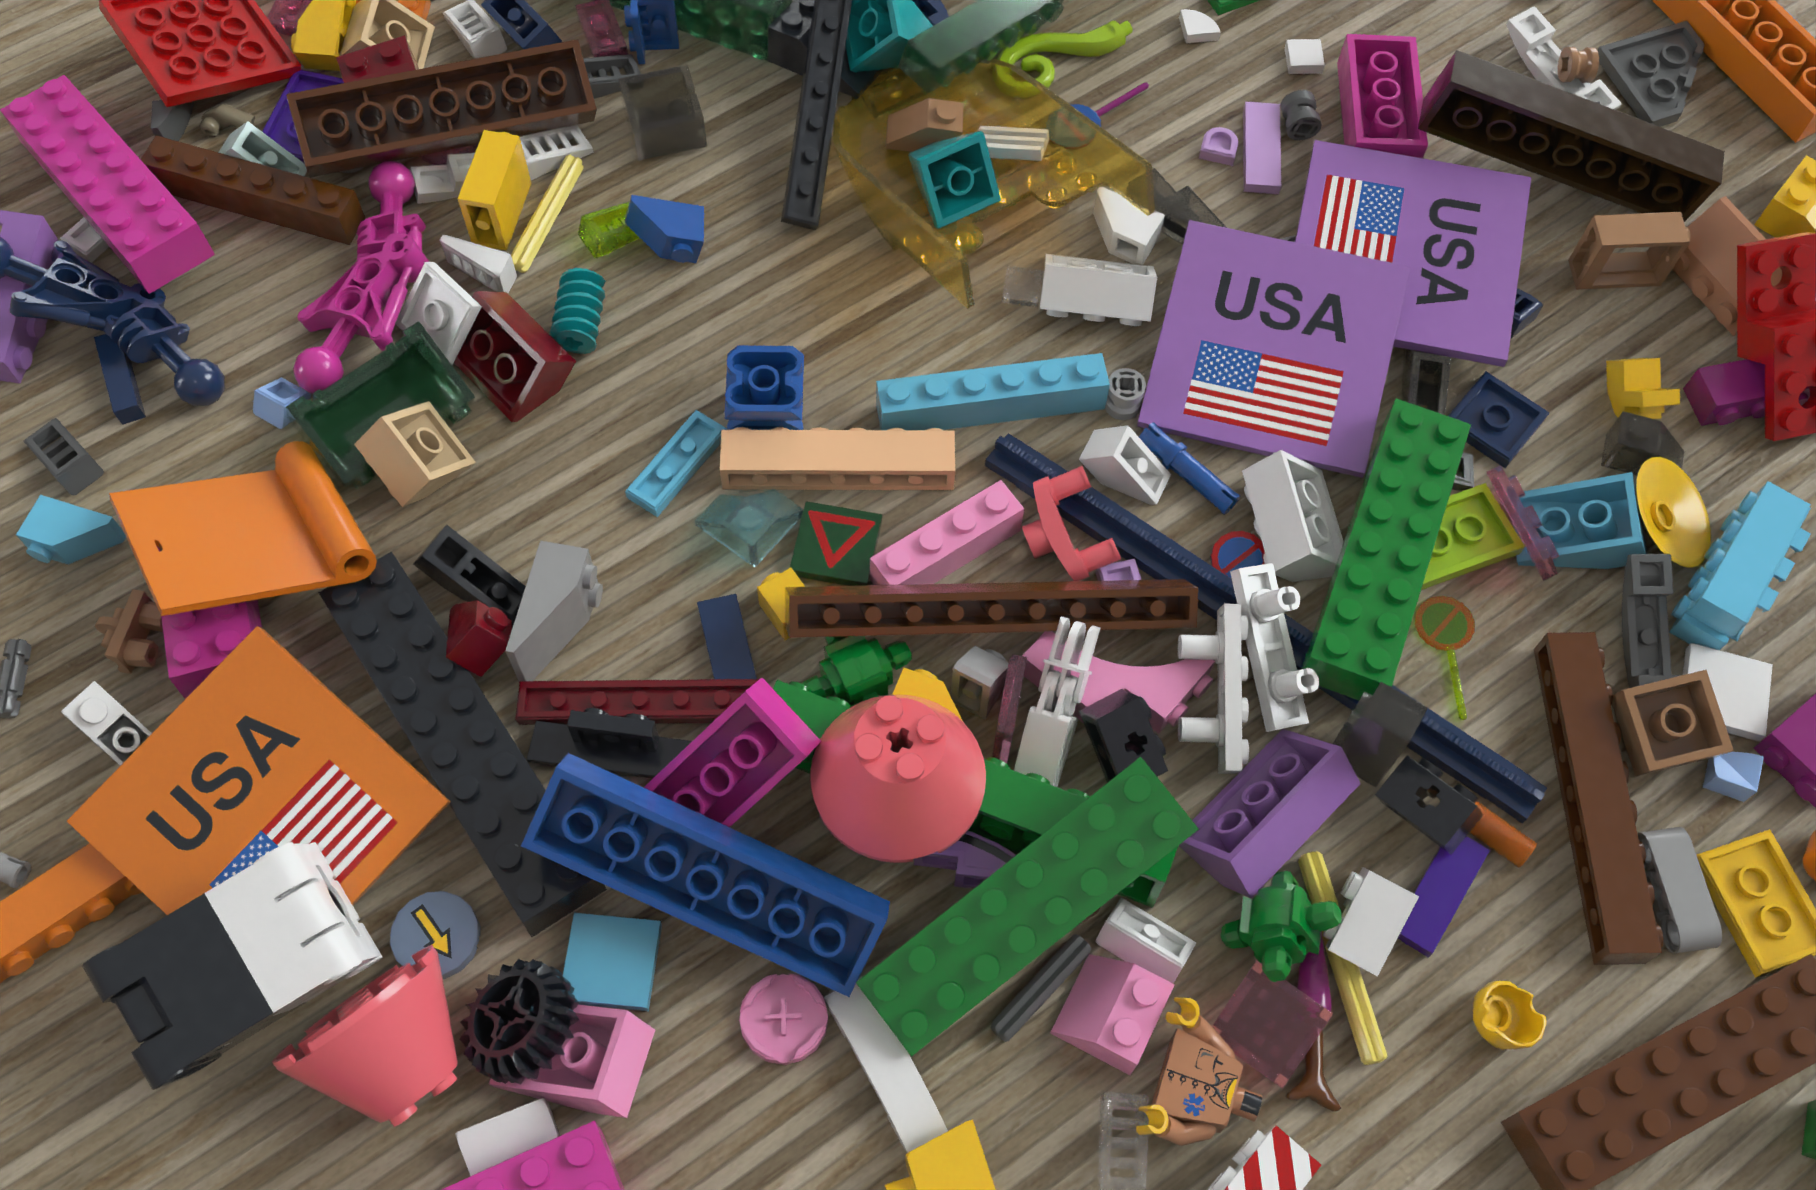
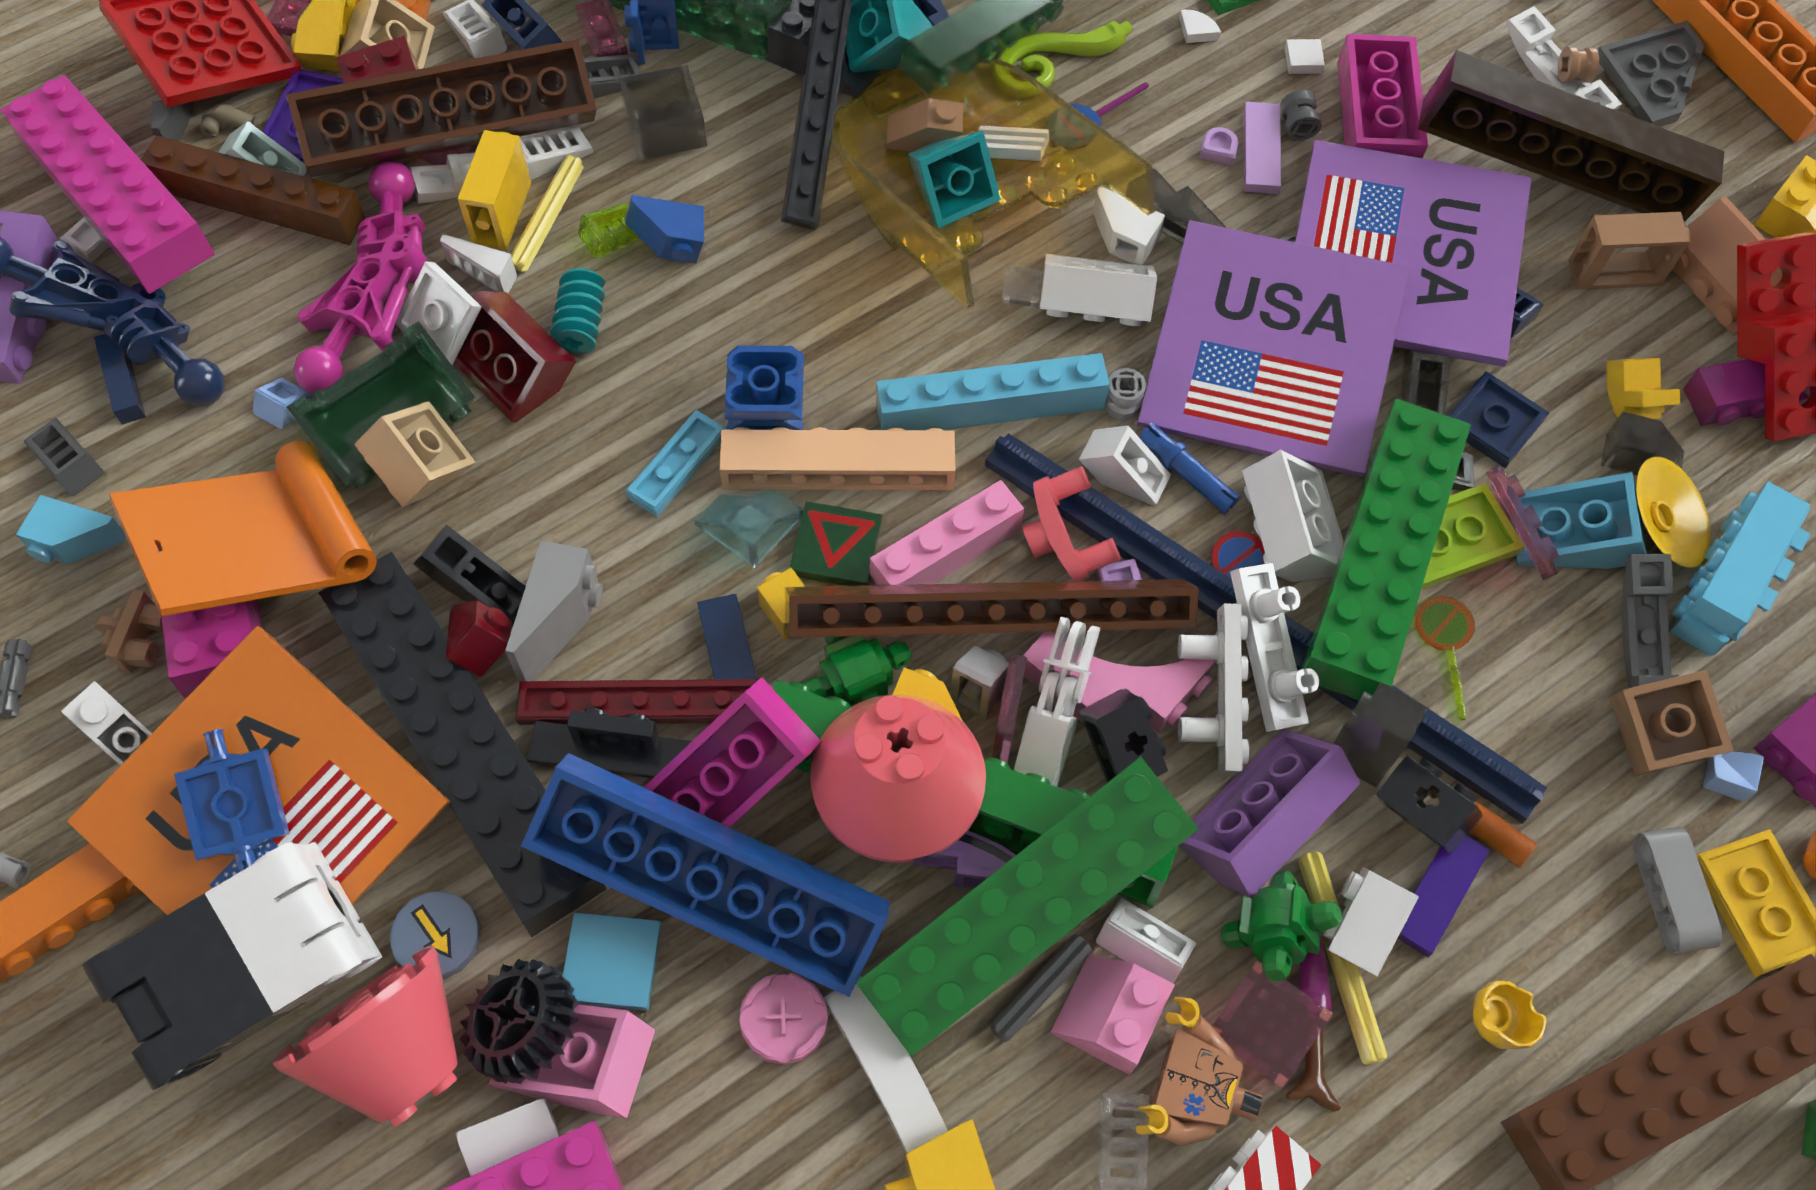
(231, 802): none -> blue plate
(1597, 800): reddish brown brick -> none
(1739, 687): white tile -> none

